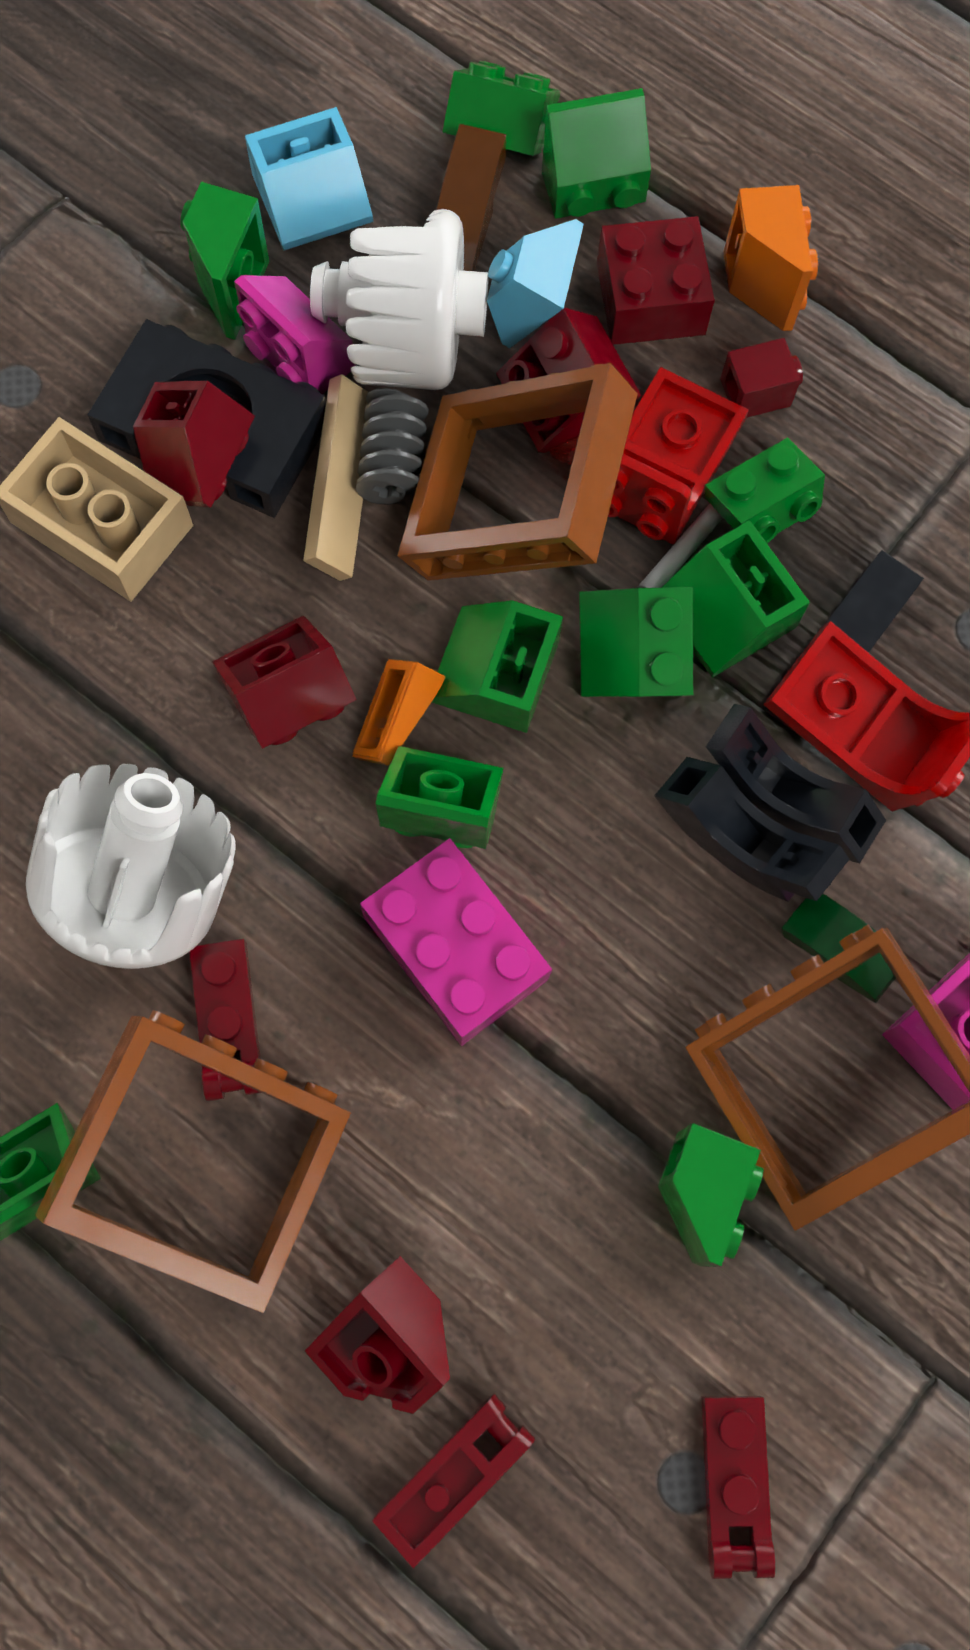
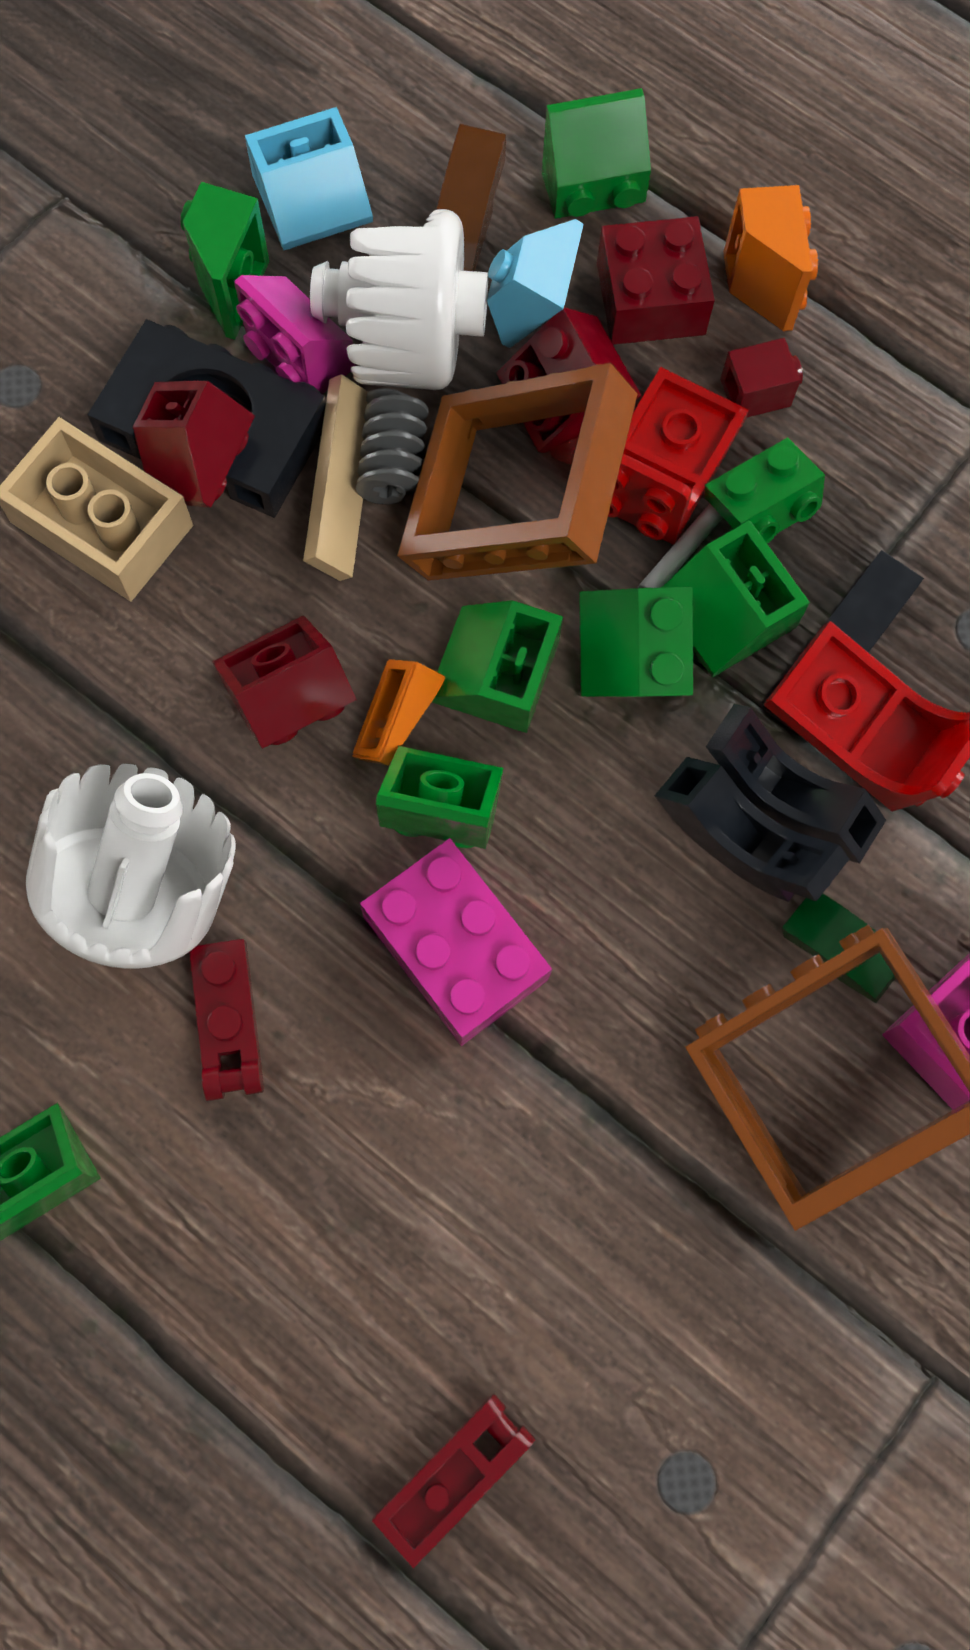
(251, 1290): dark orange window -> none
(387, 1342): dark red slope -> none
(501, 104): green slope -> none
(705, 1191): green slope -> none
(737, 1485): dark red plate -> none

